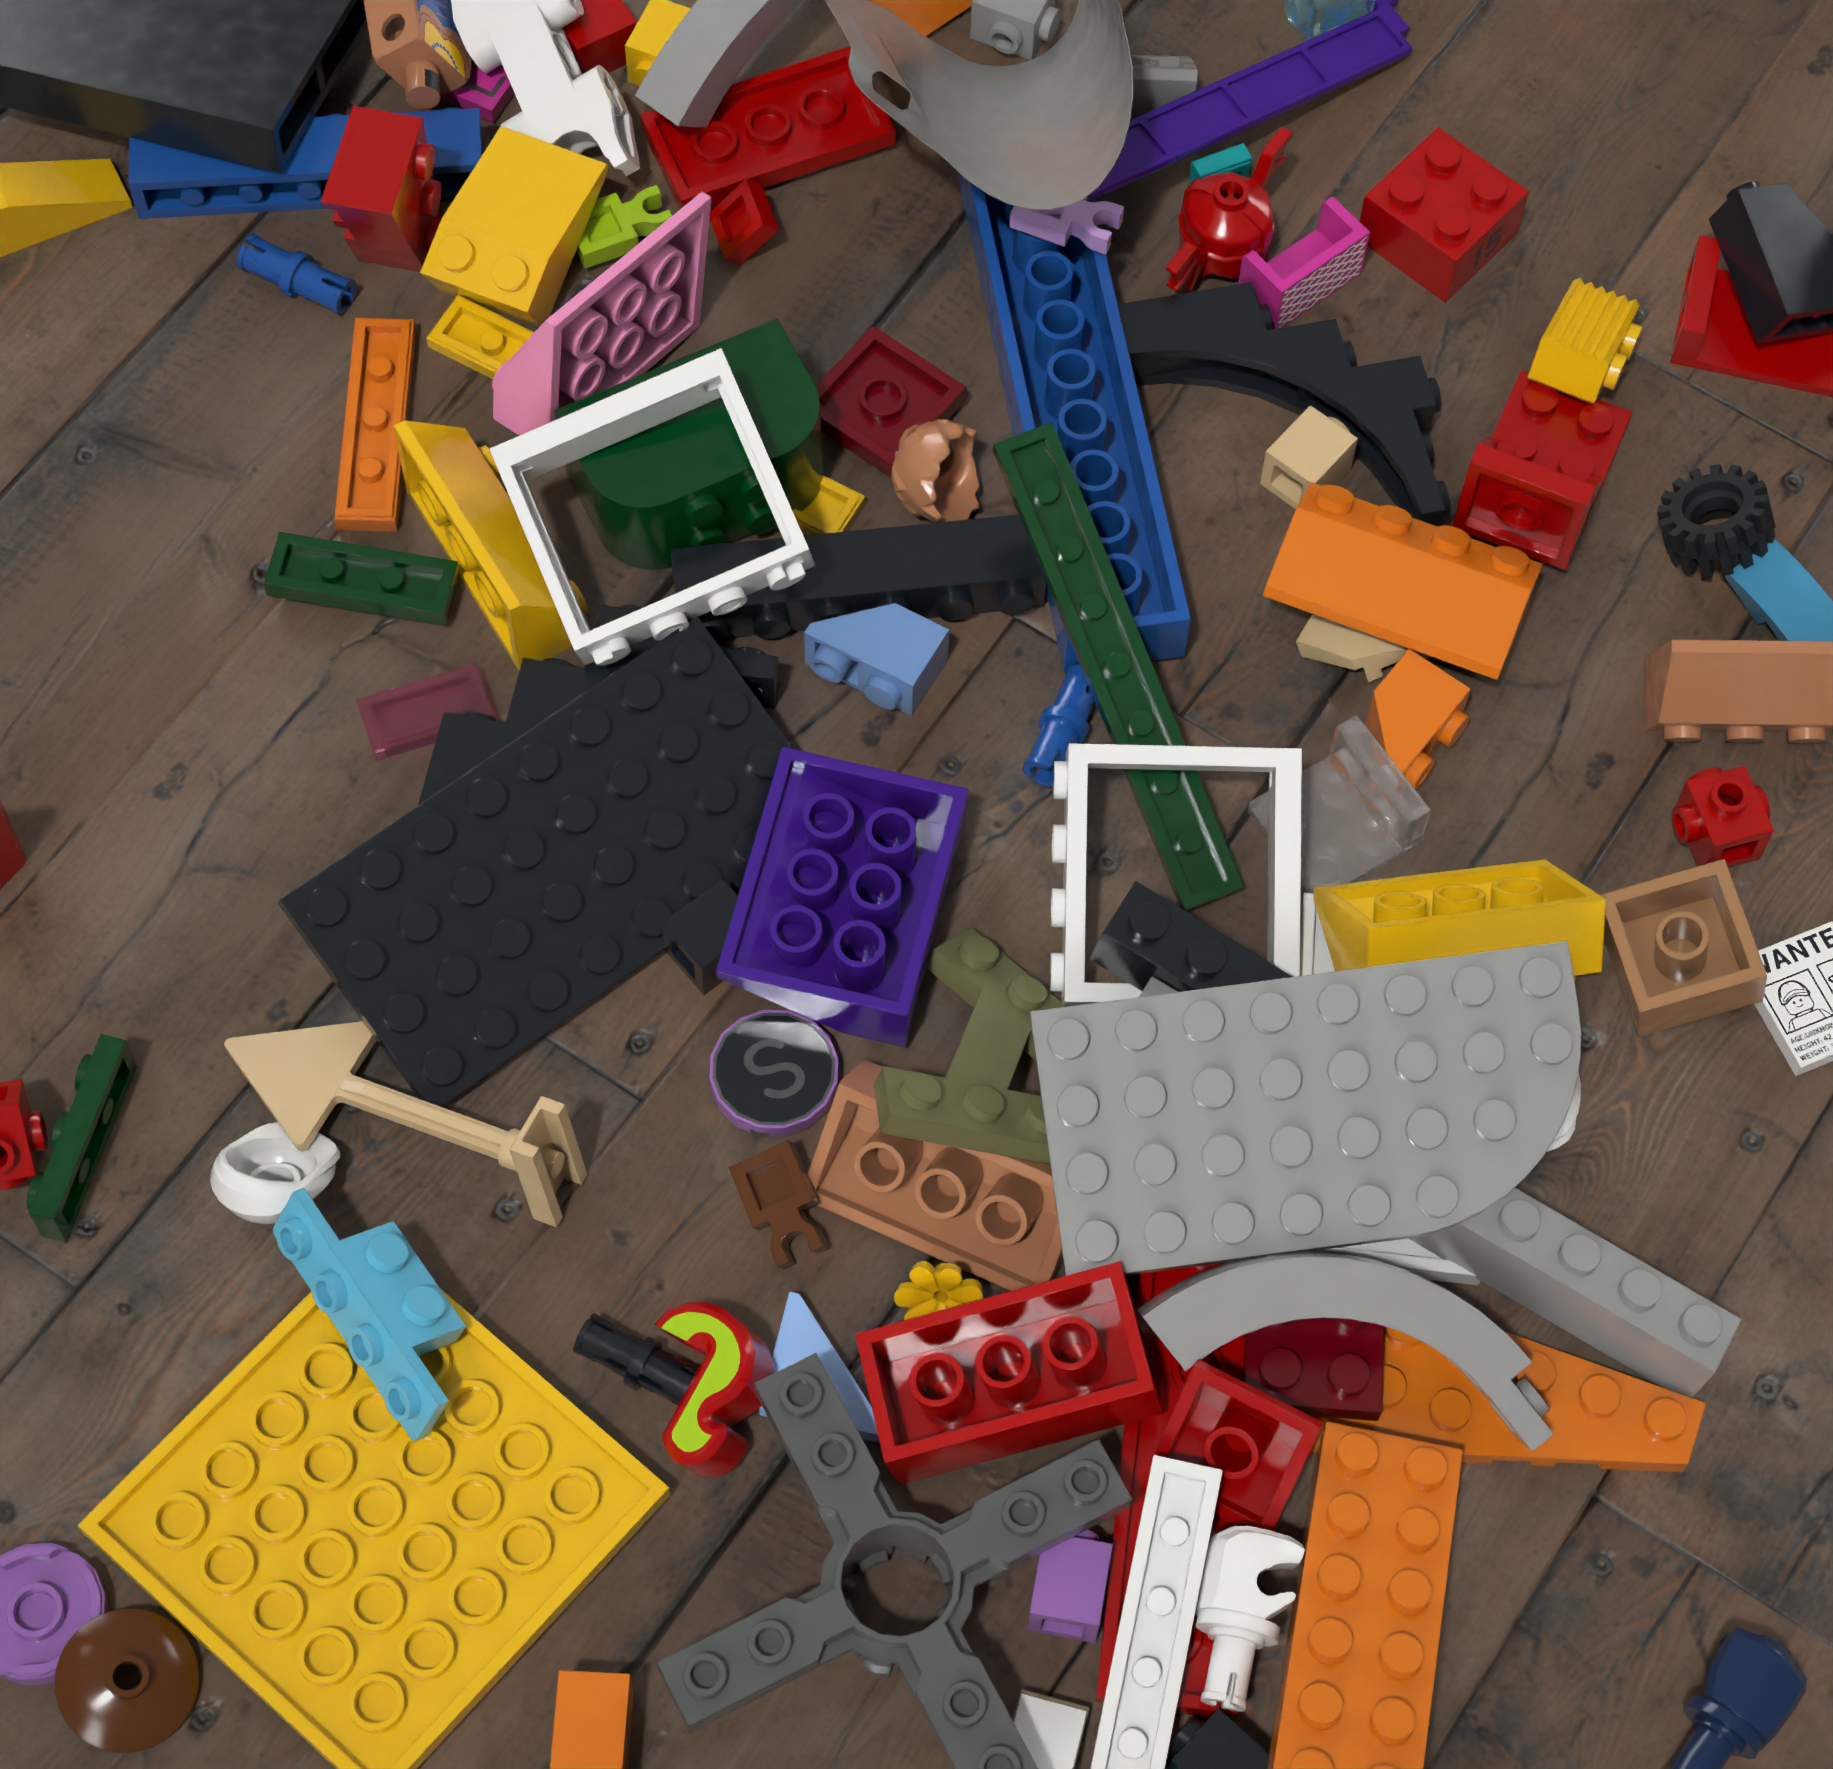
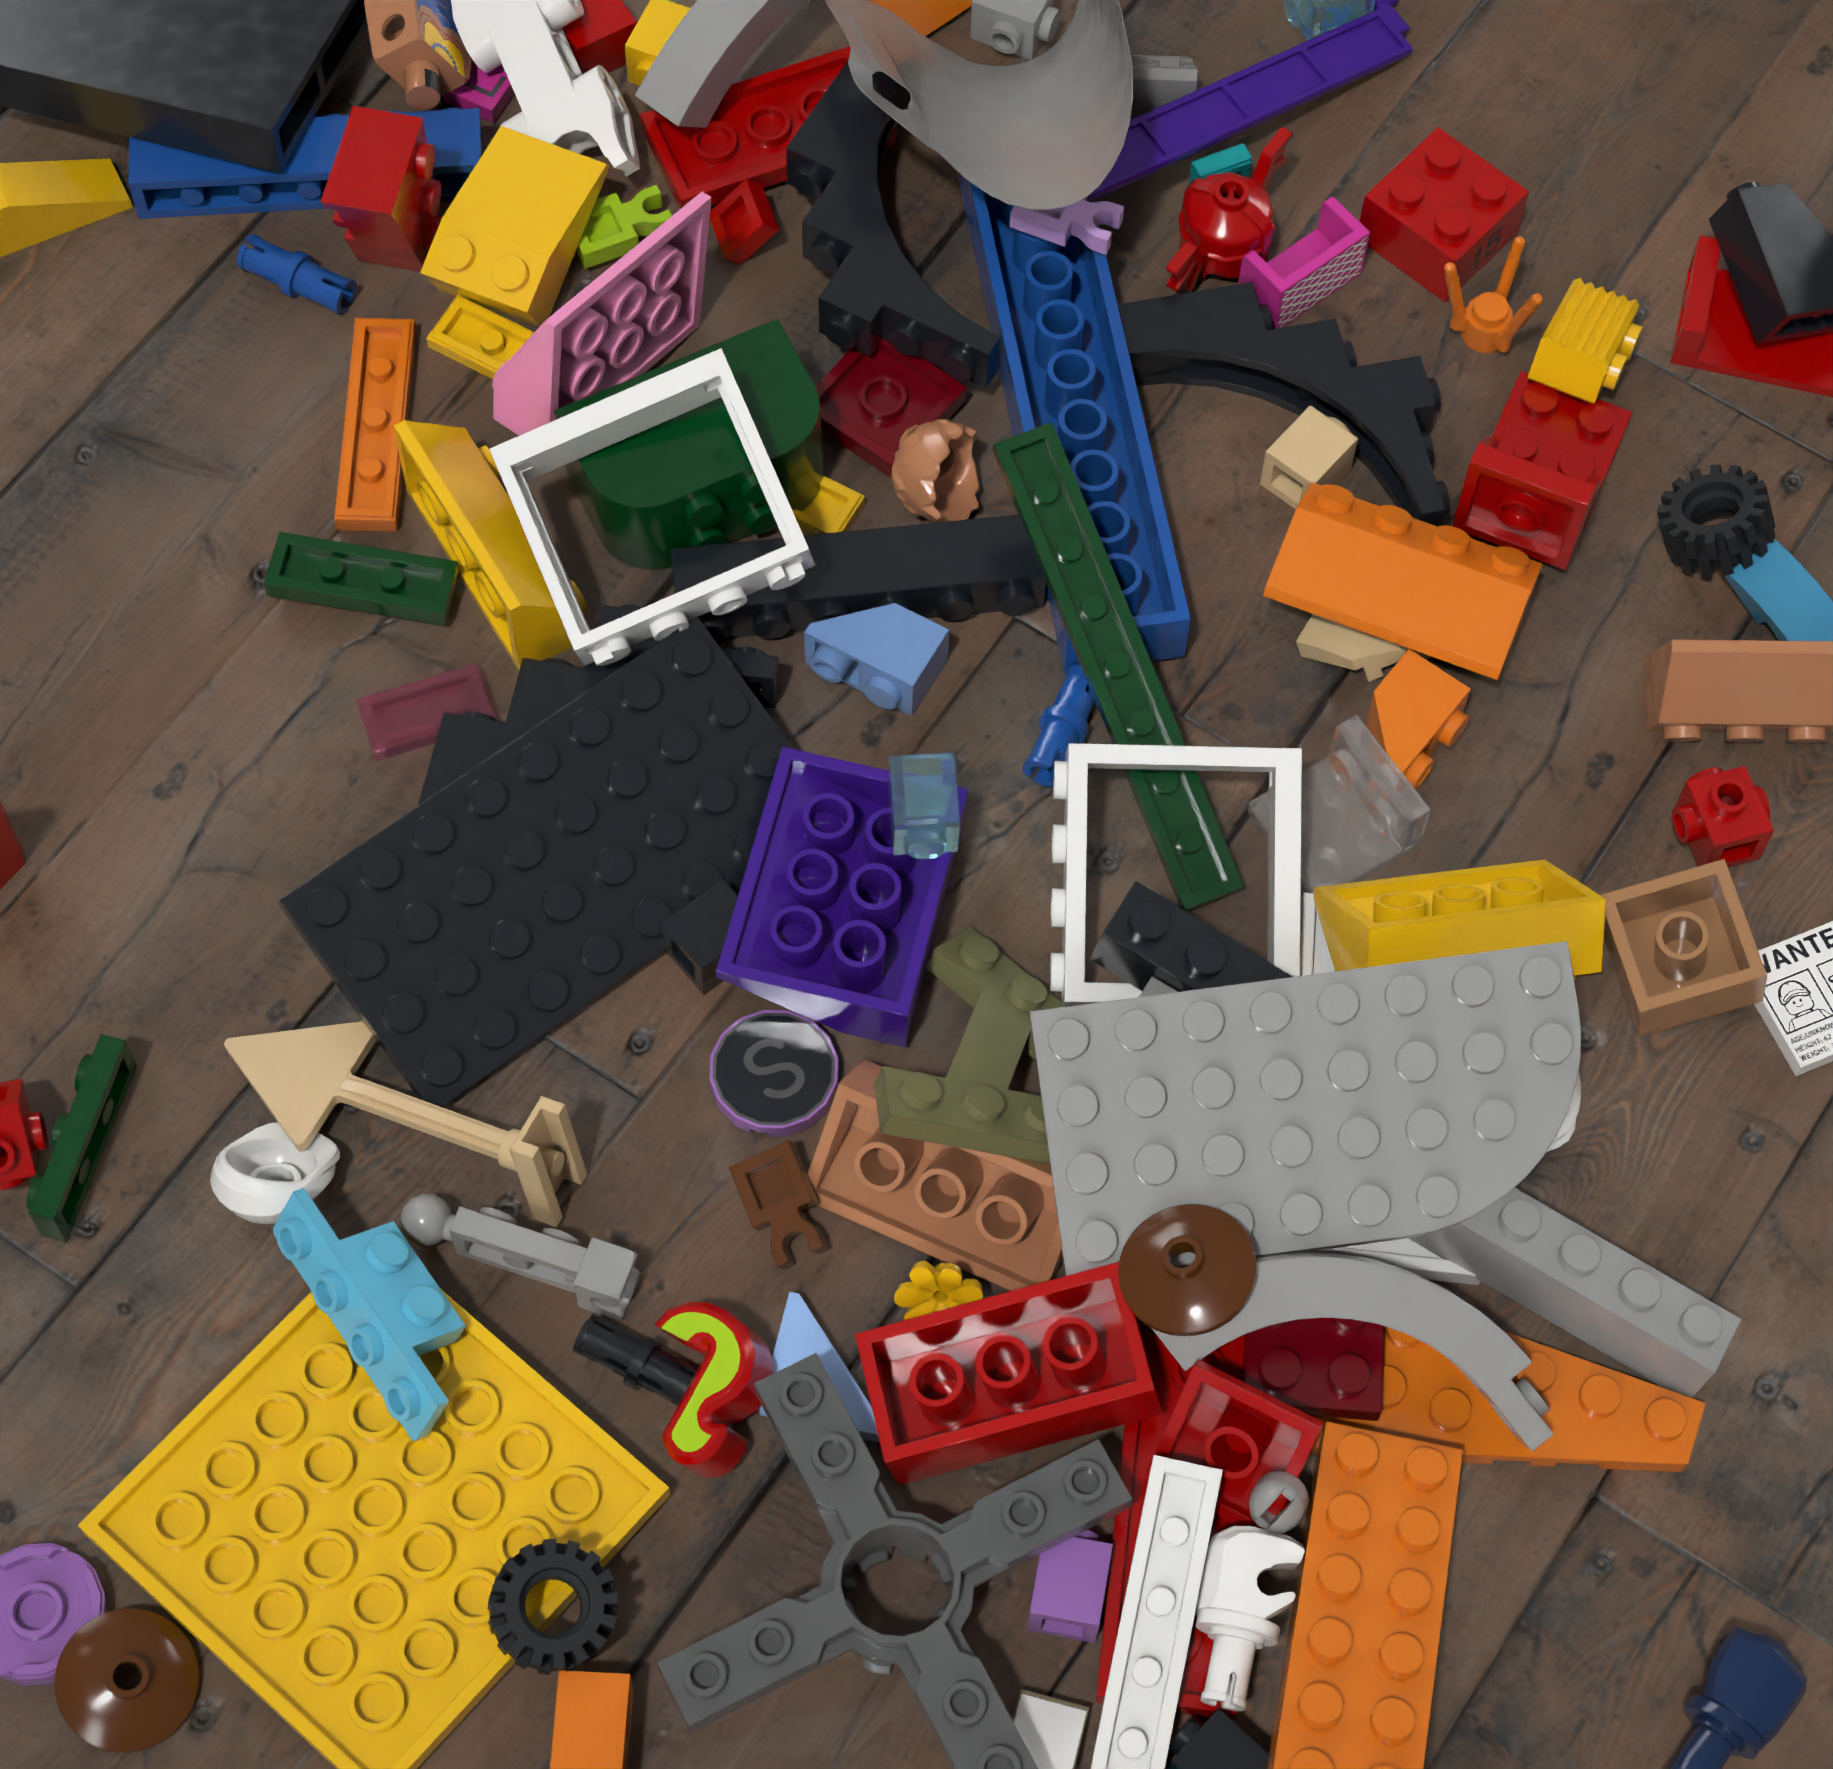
(561, 1563): none -> black tyre
(598, 1275): none -> light grey plate
(846, 232): none -> black arch
(923, 805): none -> clear light blue brick
(1191, 1297): none -> reddish brown dish
(1267, 1491): none -> light grey hinge
(1488, 319): none -> orange plant

